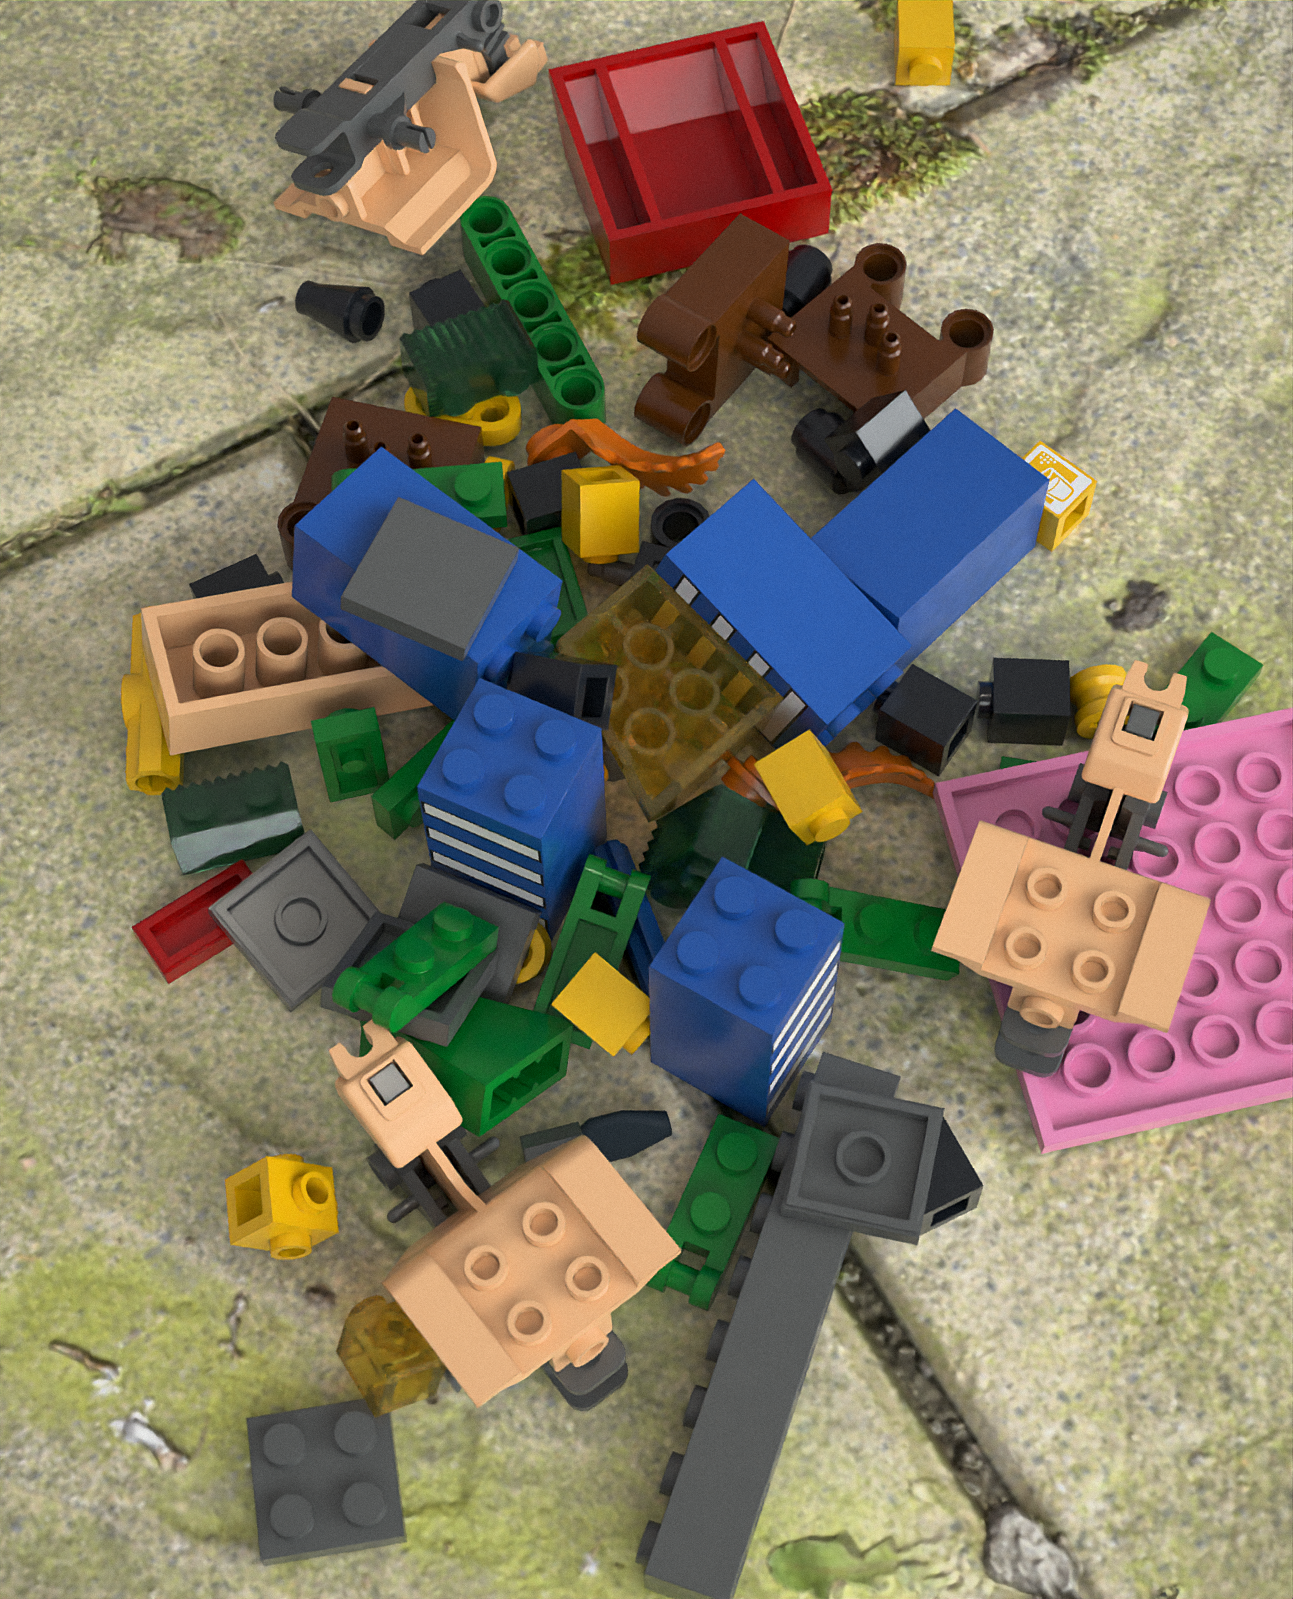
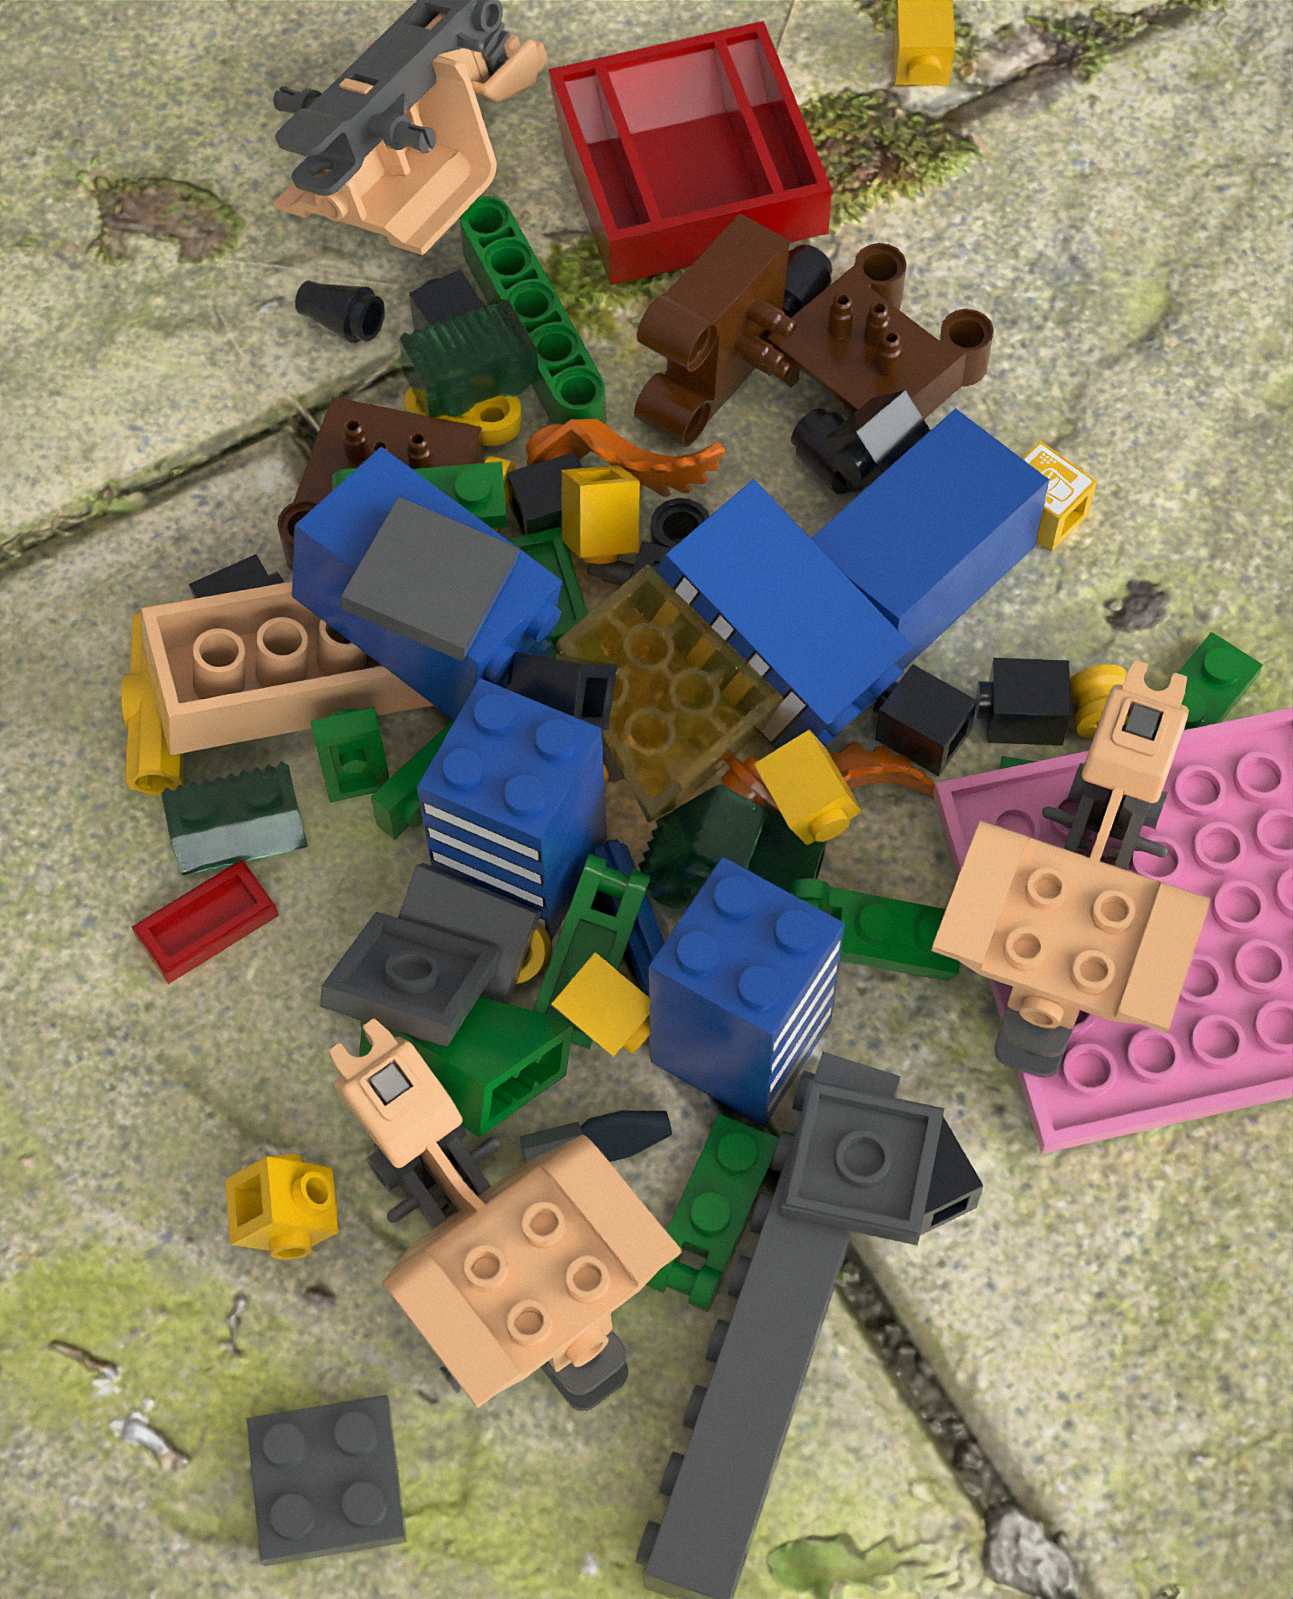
(295, 918): dark grey tile -> none
(387, 1356): clear yellow brick -> none
(416, 966): green plate -> none

